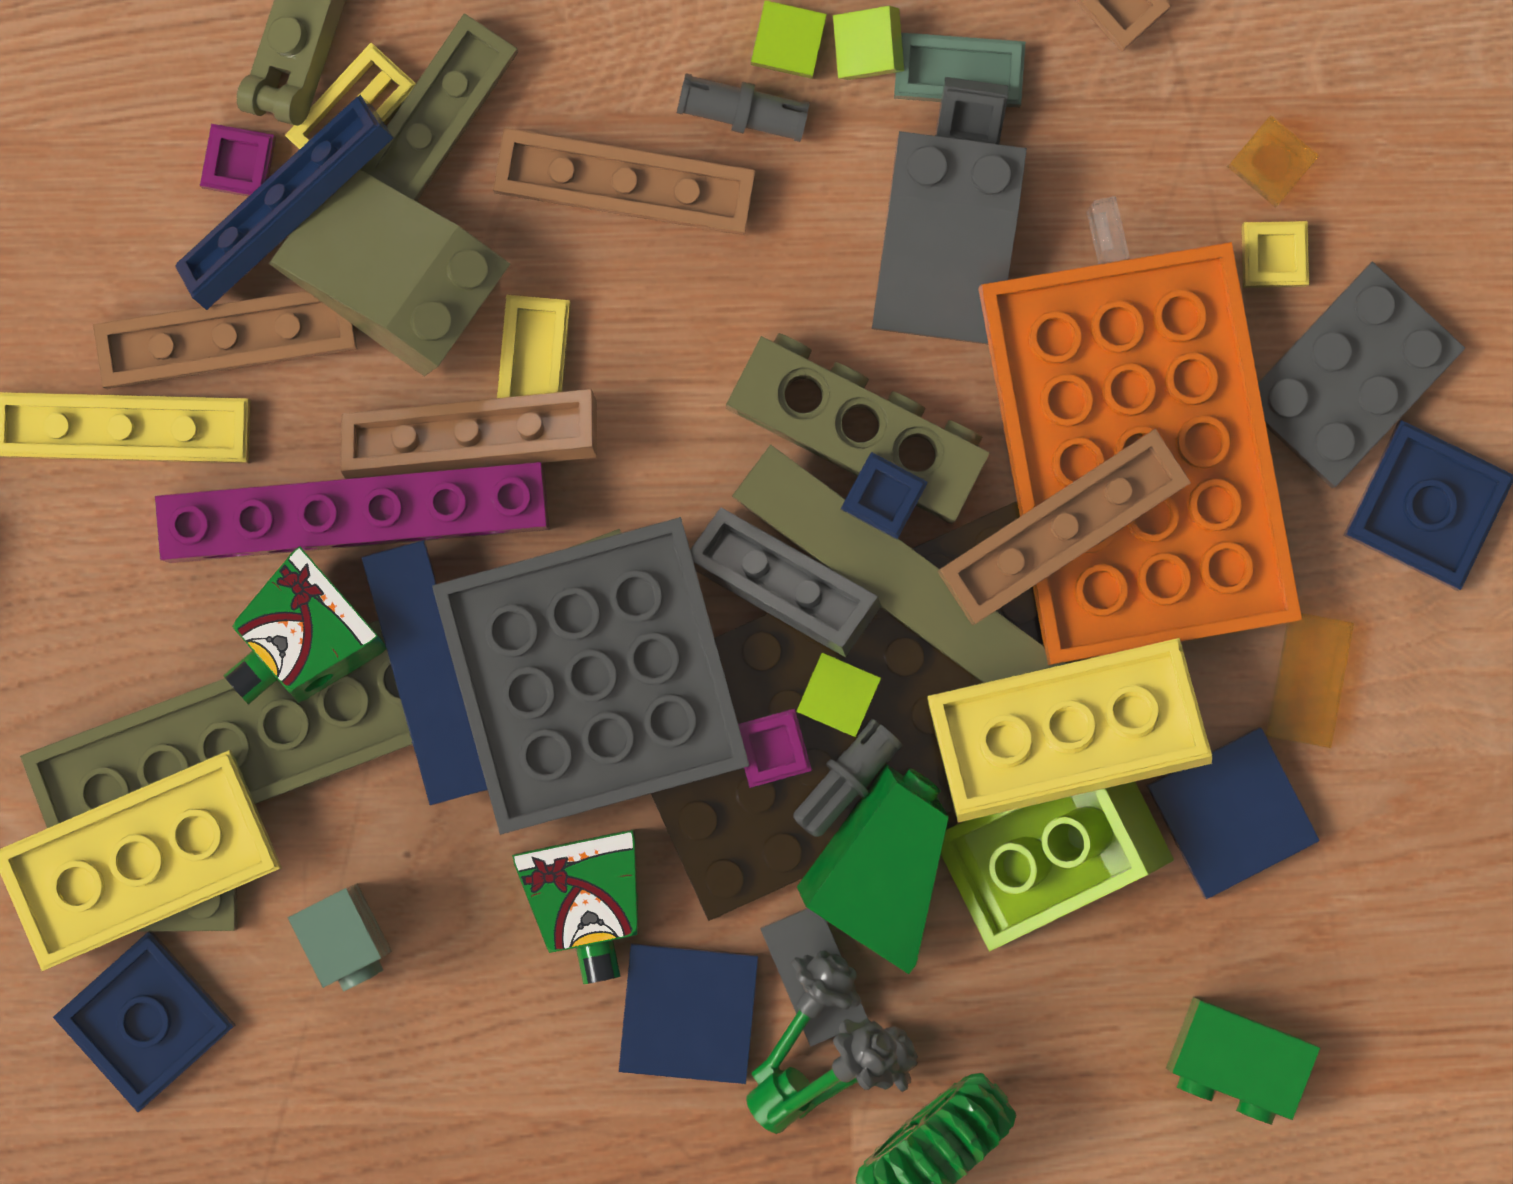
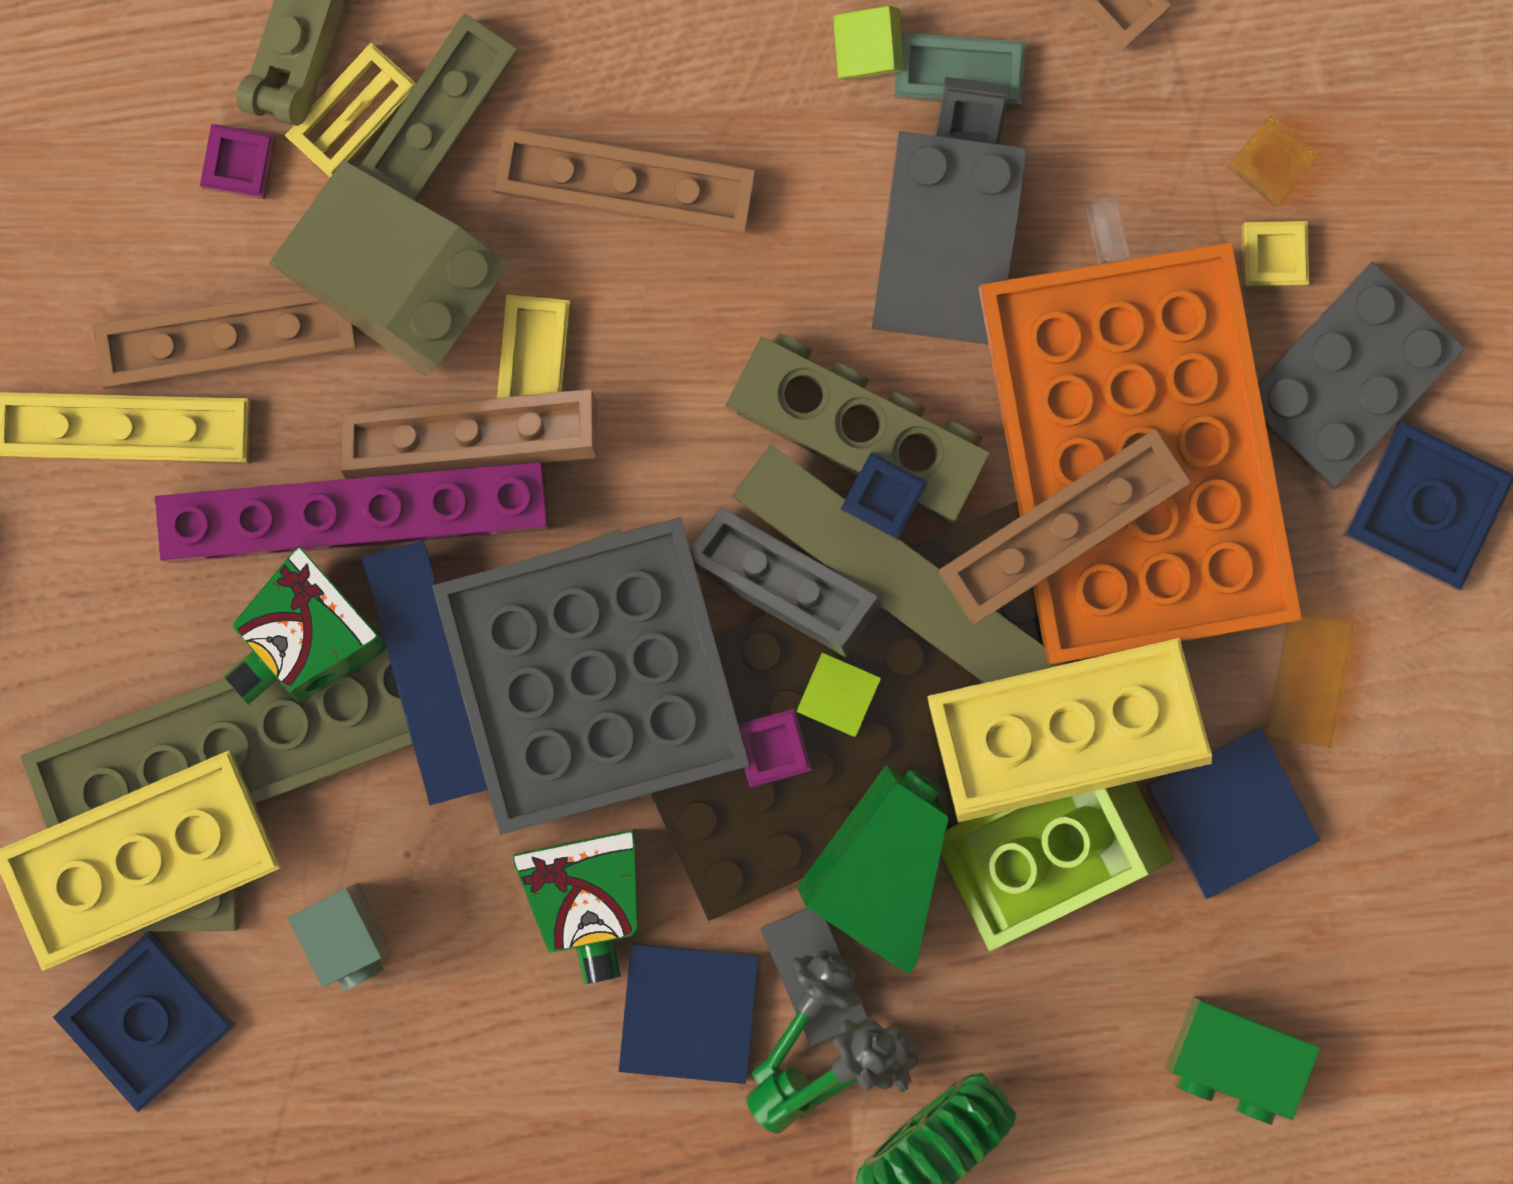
(283, 202): dark blue tile -> none
(743, 107): dark grey pin -> none
(788, 39): lime tile -> none
(847, 778): dark grey axle -> none

